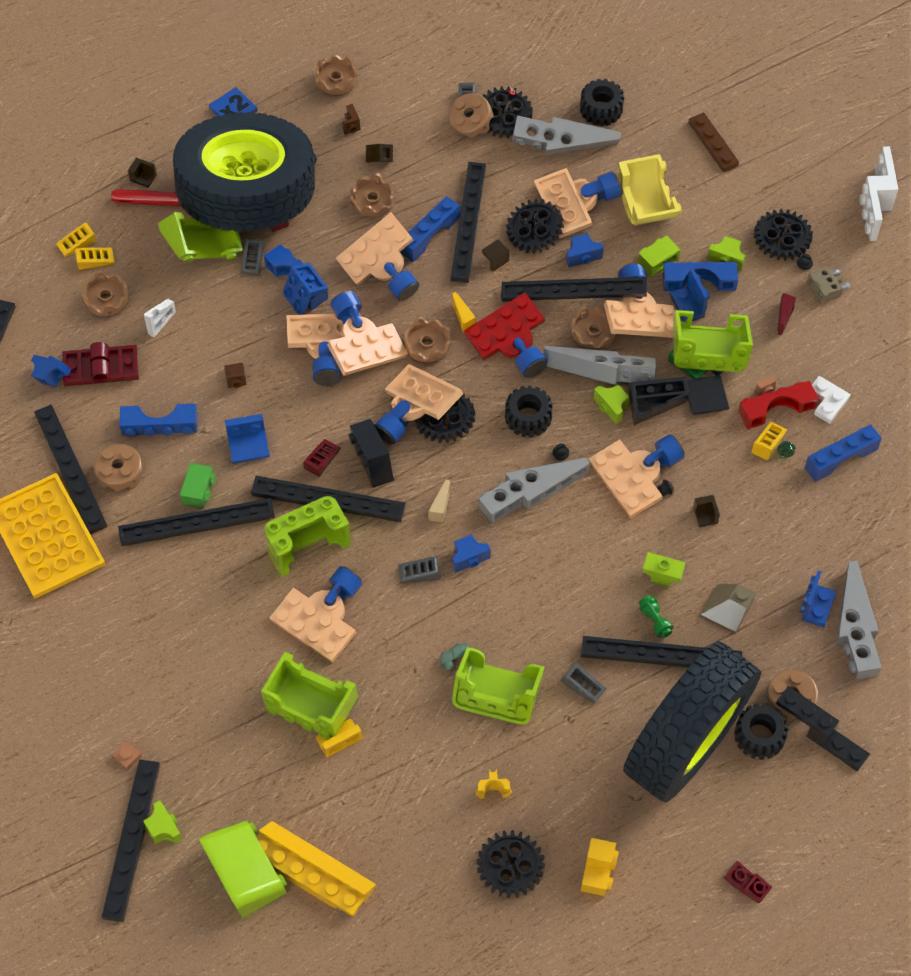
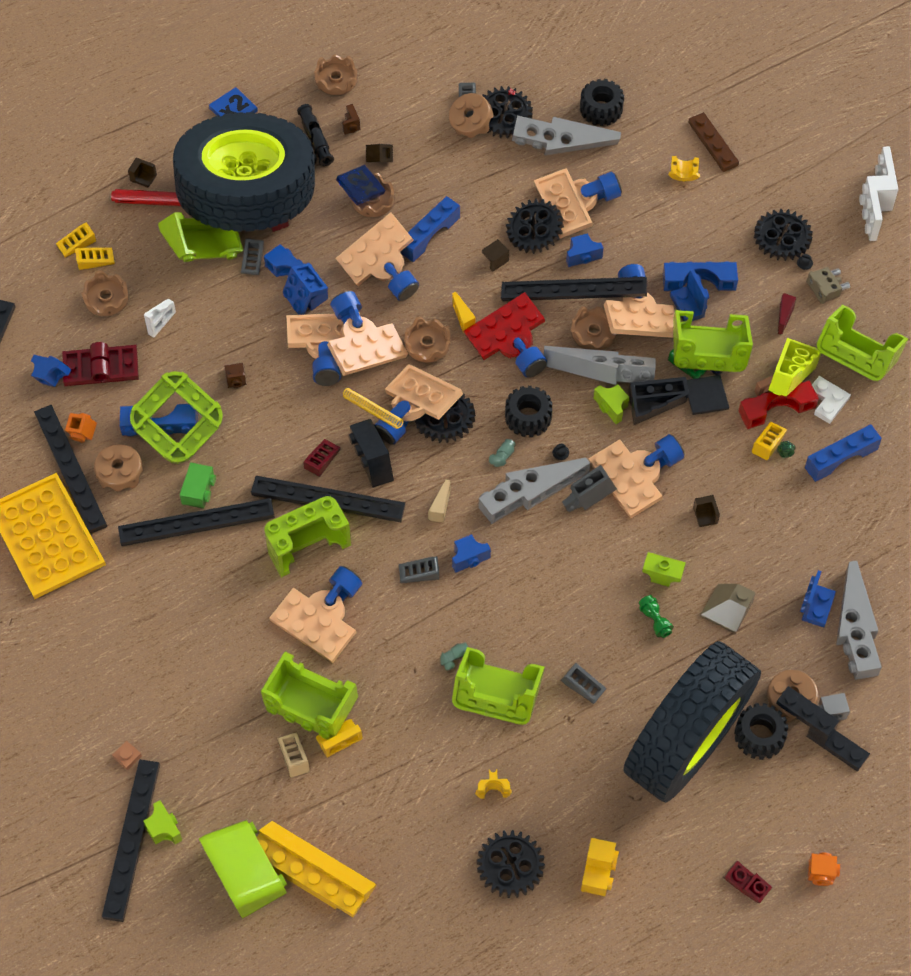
(80, 427): none -> orange brick
(195, 397): none -> lime plate
(247, 438): blue bracket -> none
(297, 766): none -> tan slope
(315, 134): none -> black piece
(360, 184): none -> clear blue tile
(374, 405): none -> yellow piece
(468, 222): black plate -> none
(502, 454): none -> sand green arm
(589, 490): none -> dark grey hinge
(640, 651): black plate -> none
(644, 191): light yellow cylinder -> none
(660, 252): lime brick -> none
(665, 488): black piece -> none
(684, 169): none -> yellow piece
(728, 251): lime brick -> none
(794, 366): none -> neon yellow wedge
(823, 869): none -> orange brick
(835, 705): none -> light grey brick
(857, 350): none -> lime windscreen

